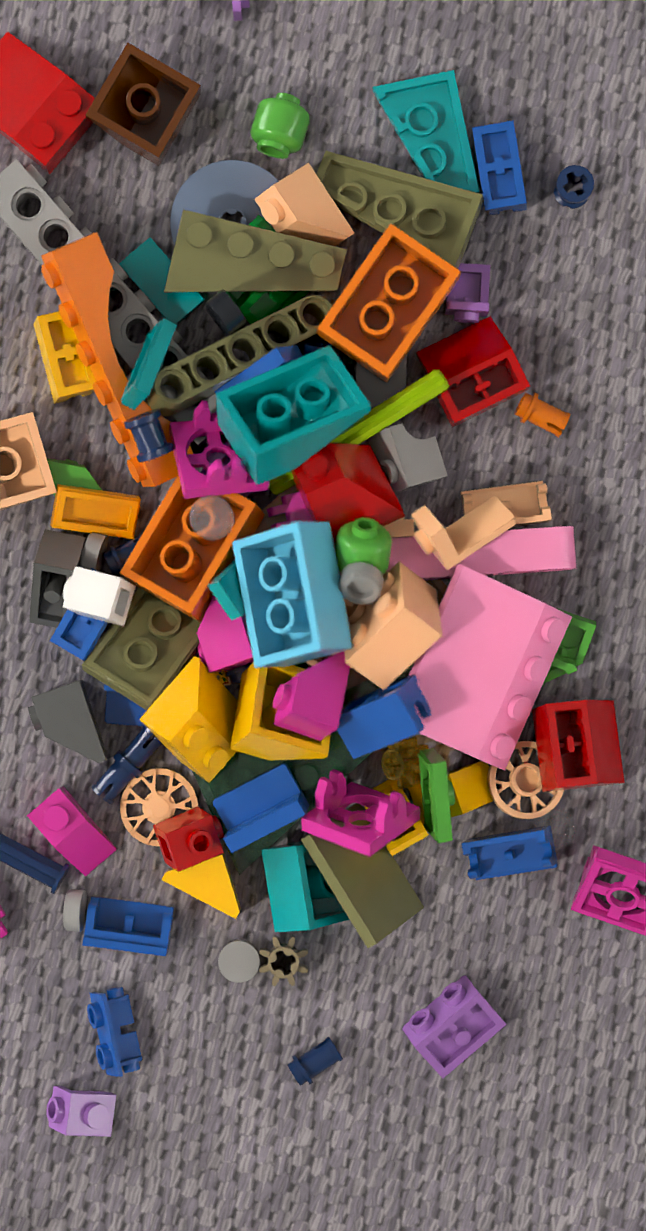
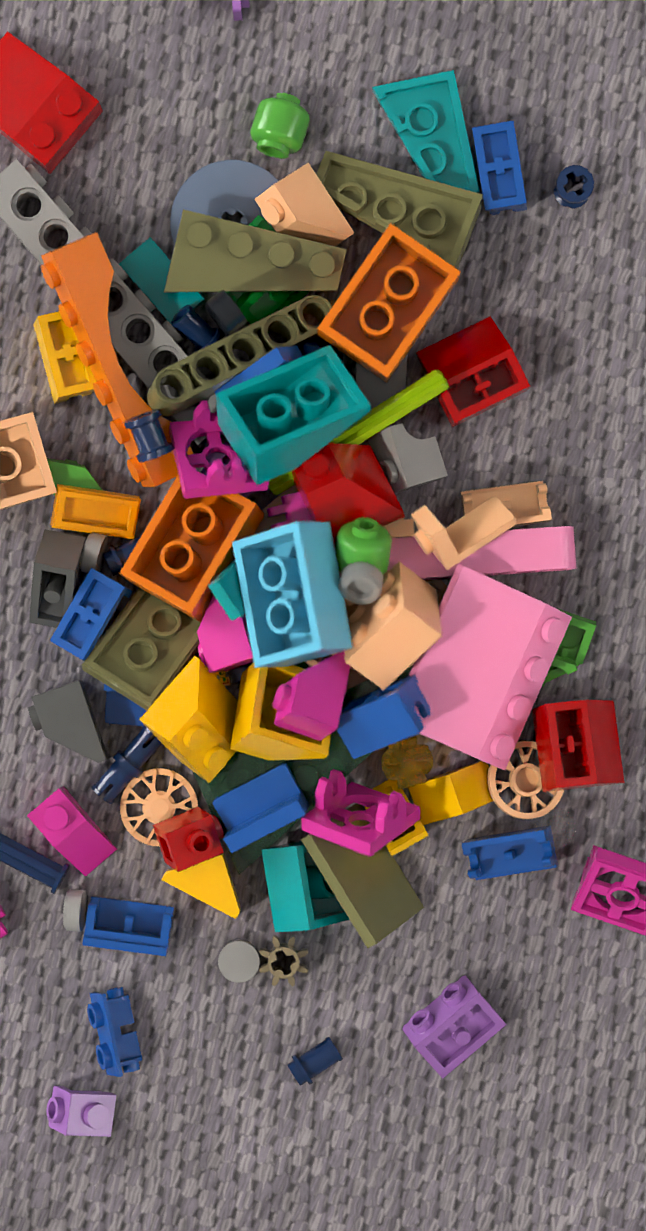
(98, 596): white brick -> none
(143, 103): reddish brown slope -> none
(148, 364): teal tile -> none
(195, 328): none -> dark blue pin
(211, 517): clear tile -> none
(436, 795): bright green plate -> none
(470, 294): medium lavender bracket -> none
(541, 414): orange pin -> none

